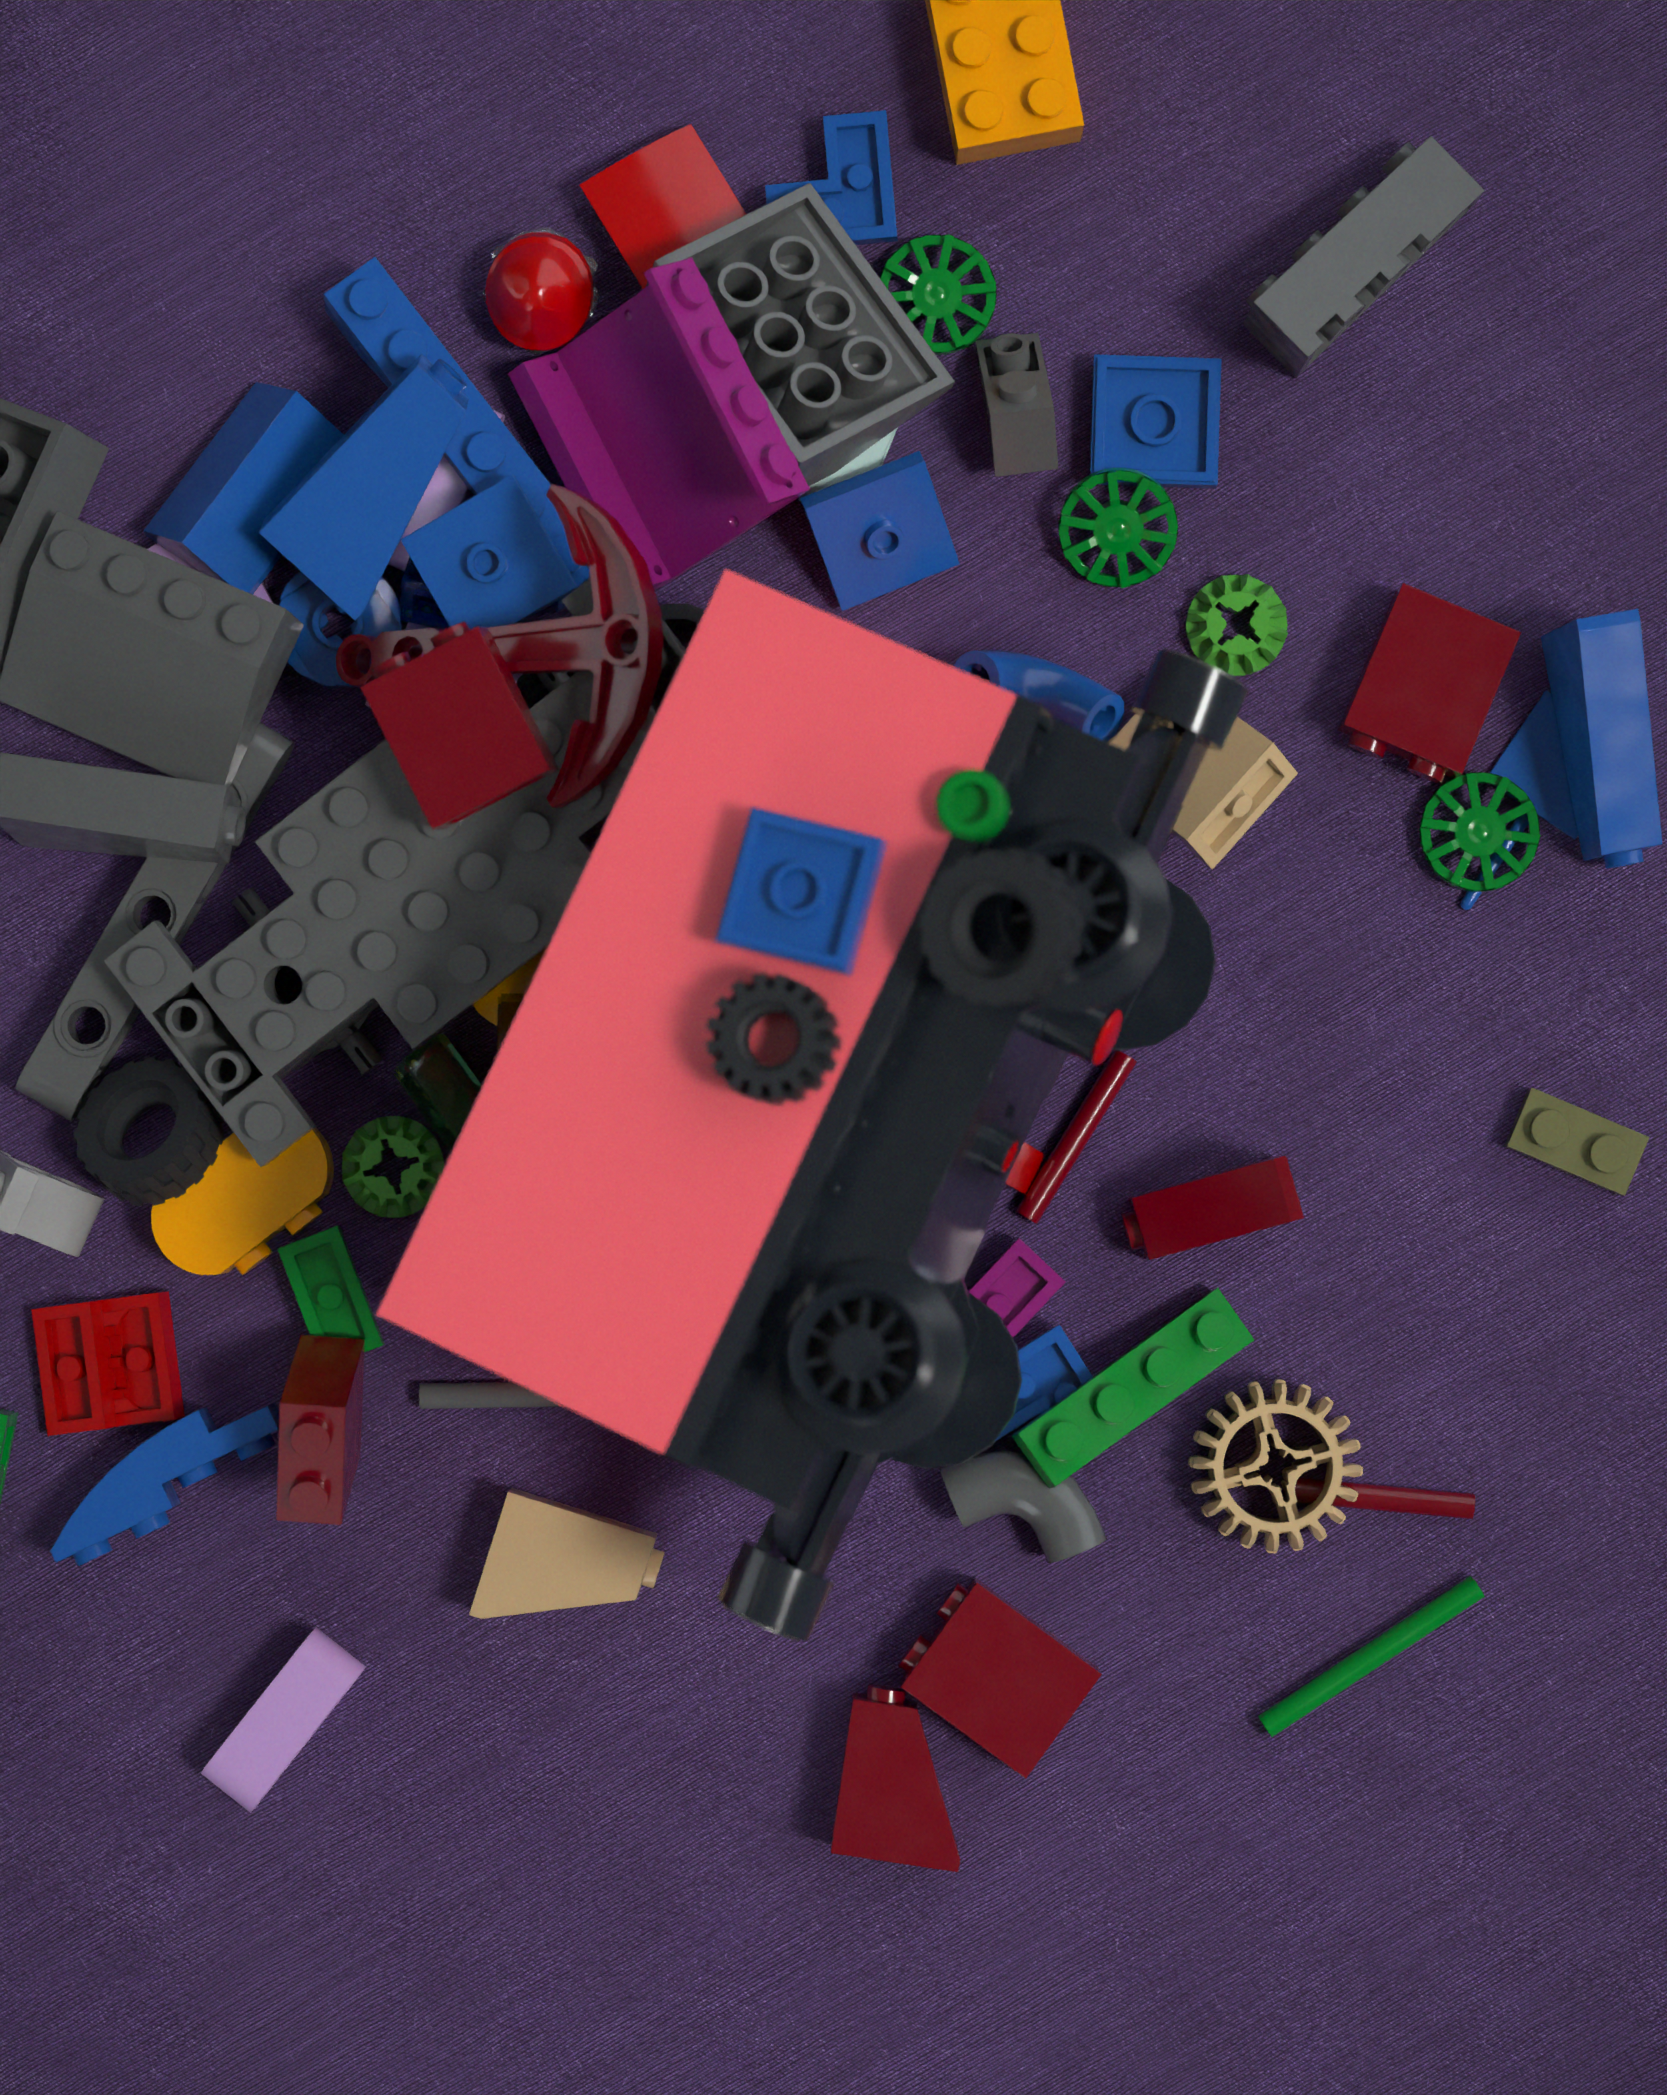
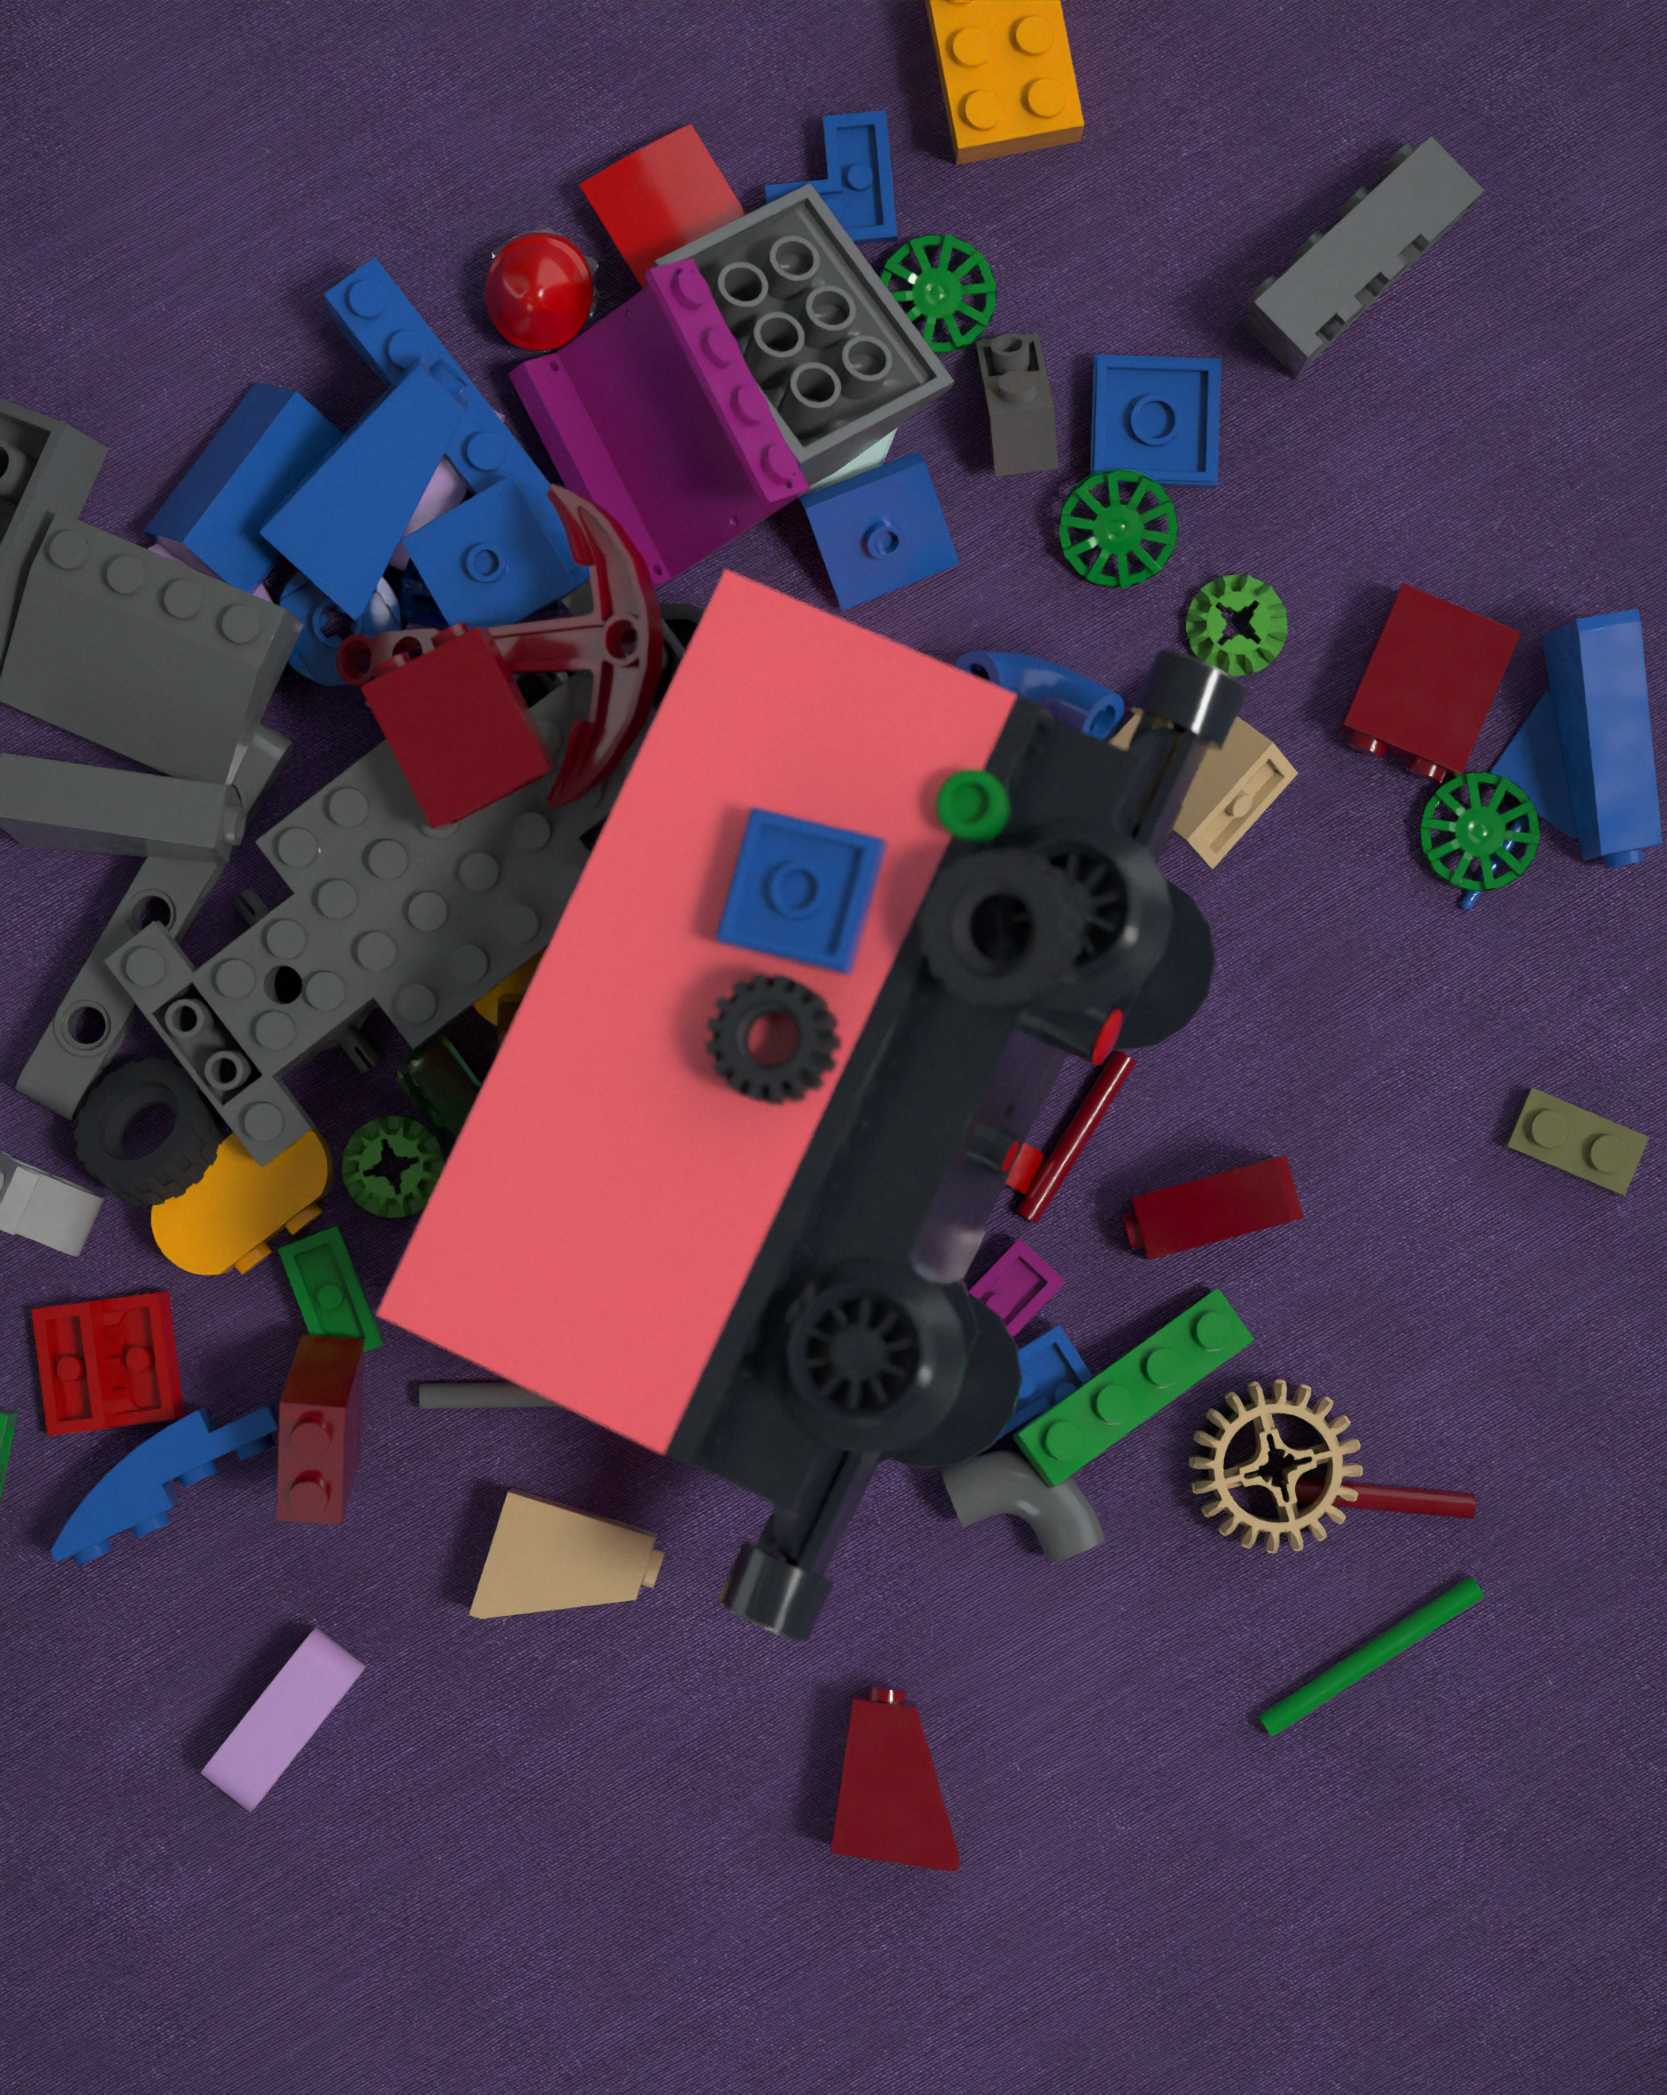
(997, 1676): dark red brick -> none

